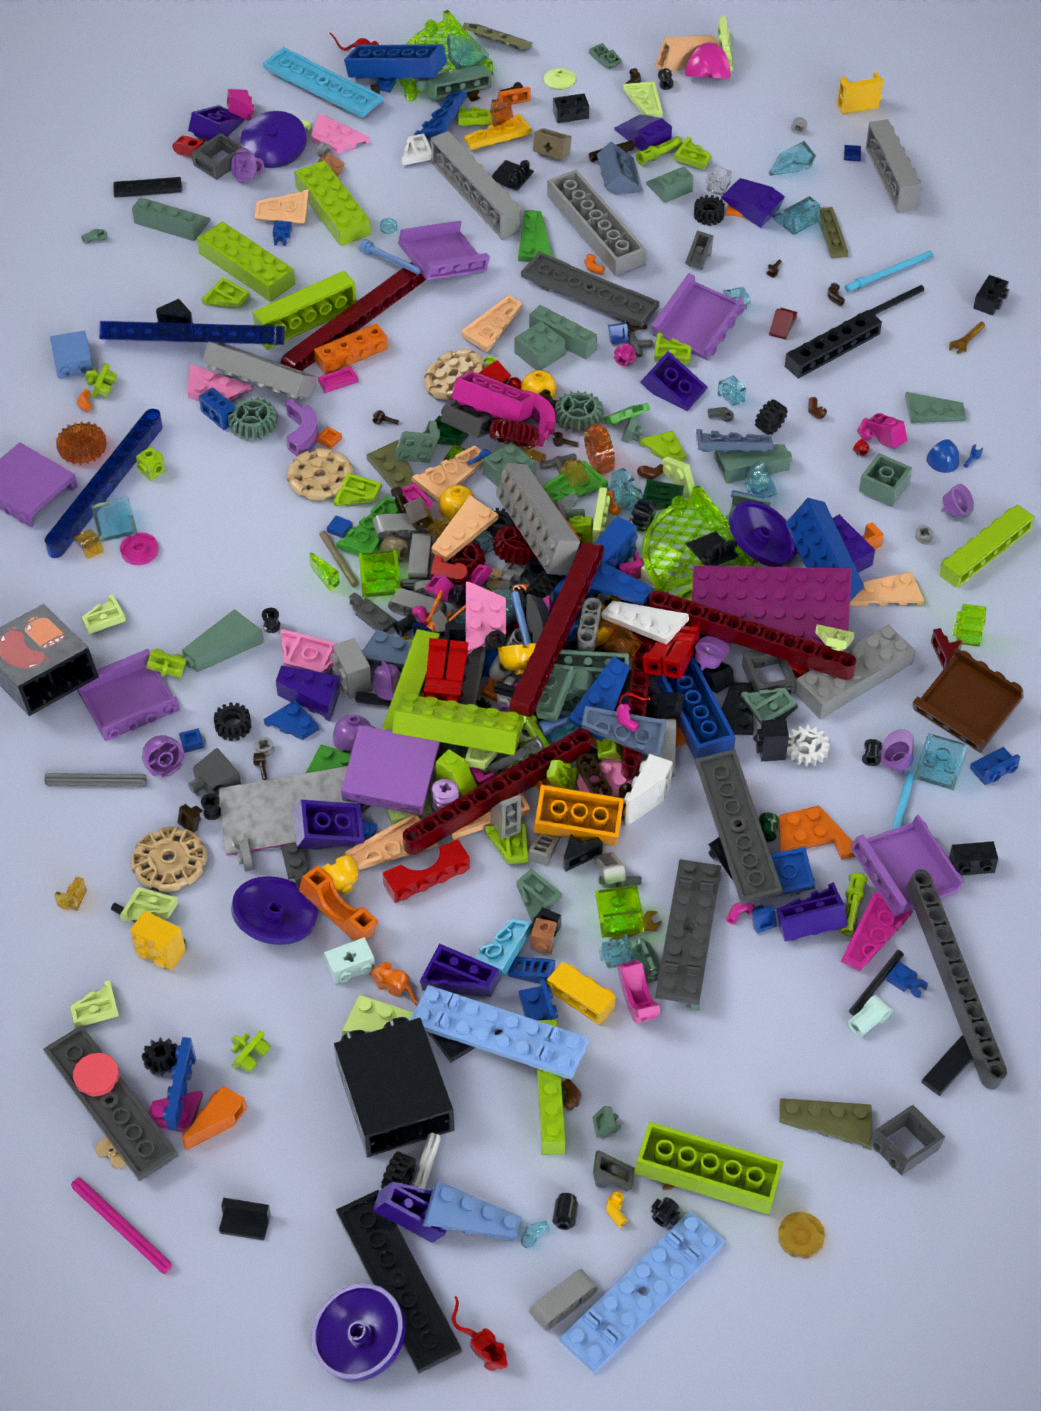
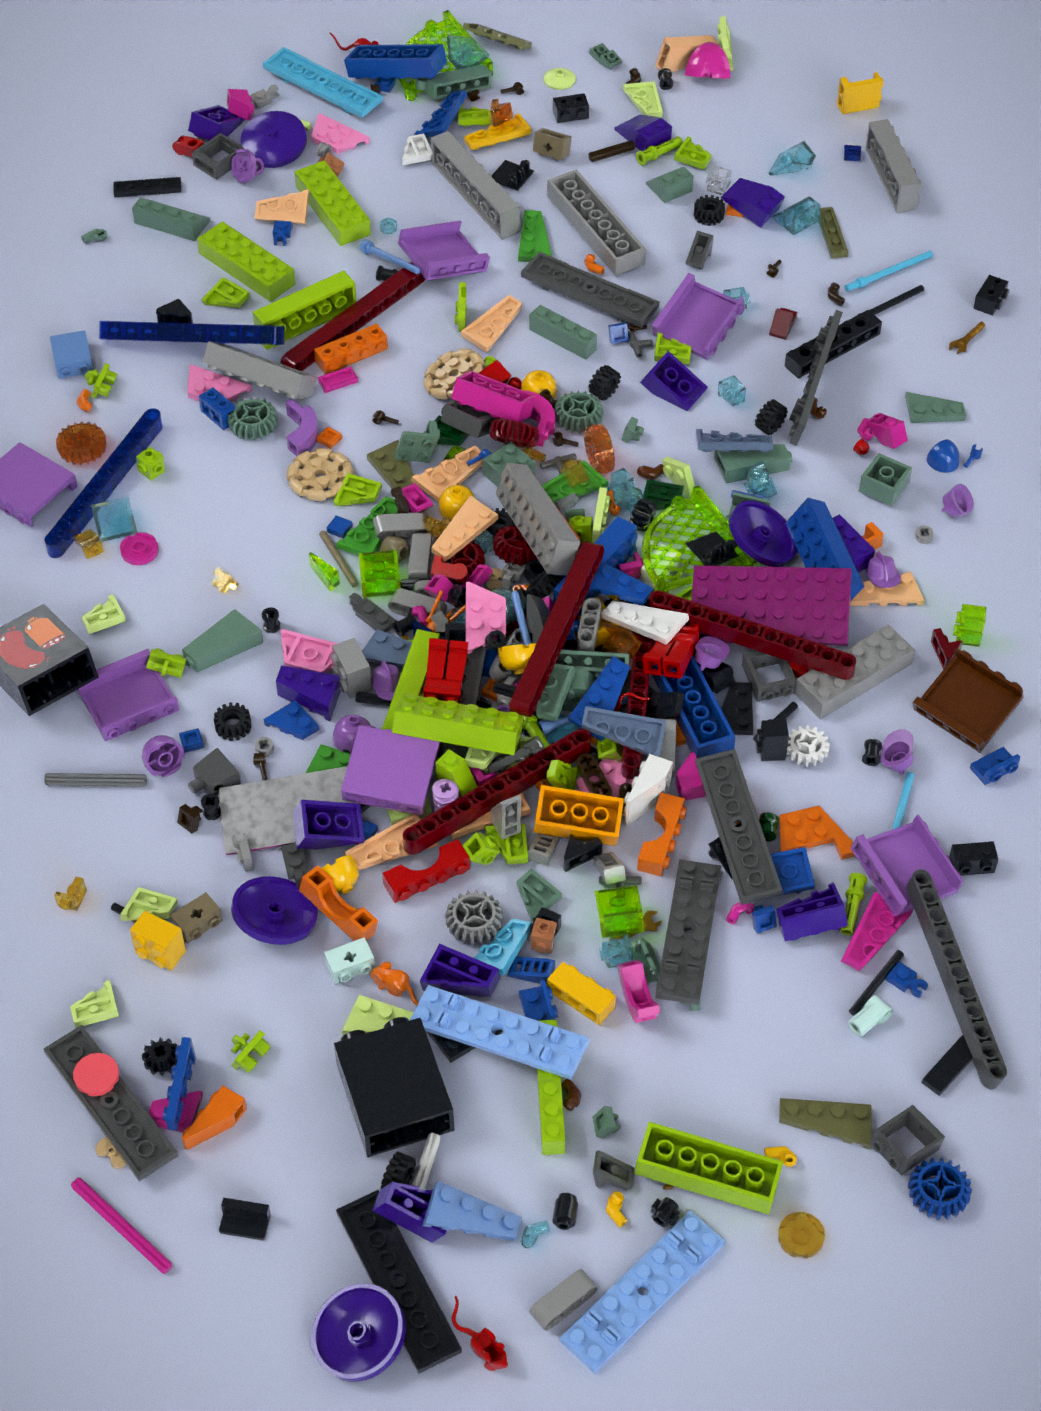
(168, 869): tan plate -> none
(197, 917): none -> dark tan brick
(224, 579): none -> clear yellow tile
(263, 98): none -> light grey plate
(383, 273): none -> black bush
(418, 513): dark brown brick -> none
(461, 307): none -> lime wing
(473, 909): none -> light grey gear
(481, 848): none -> lime brick
(514, 96): orange slope -> none
(539, 346): sand green brick -> none
(604, 382): none -> black tyre
(618, 170): sand blue slope -> none
(624, 355): dark pink gear -> none
(624, 718): dark pink arm -> none
(632, 411): bright green wing -> none
(655, 853): none -> orange arch
(664, 446): lime wing -> none
(688, 780): none -> dark pink slope
(721, 412): dark grey arm -> none
(768, 703): sand green wing -> none
(781, 1153): none -> yellow arm
(801, 122): light grey bush -> none
(804, 405): none -> dark grey piece
(833, 637): yellowish green wing -> none
(882, 571): none -> medium lavender piece
(941, 761): clear light blue brick -> none
(956, 1187): none -> blue gear
(986, 545): lime brick -> none

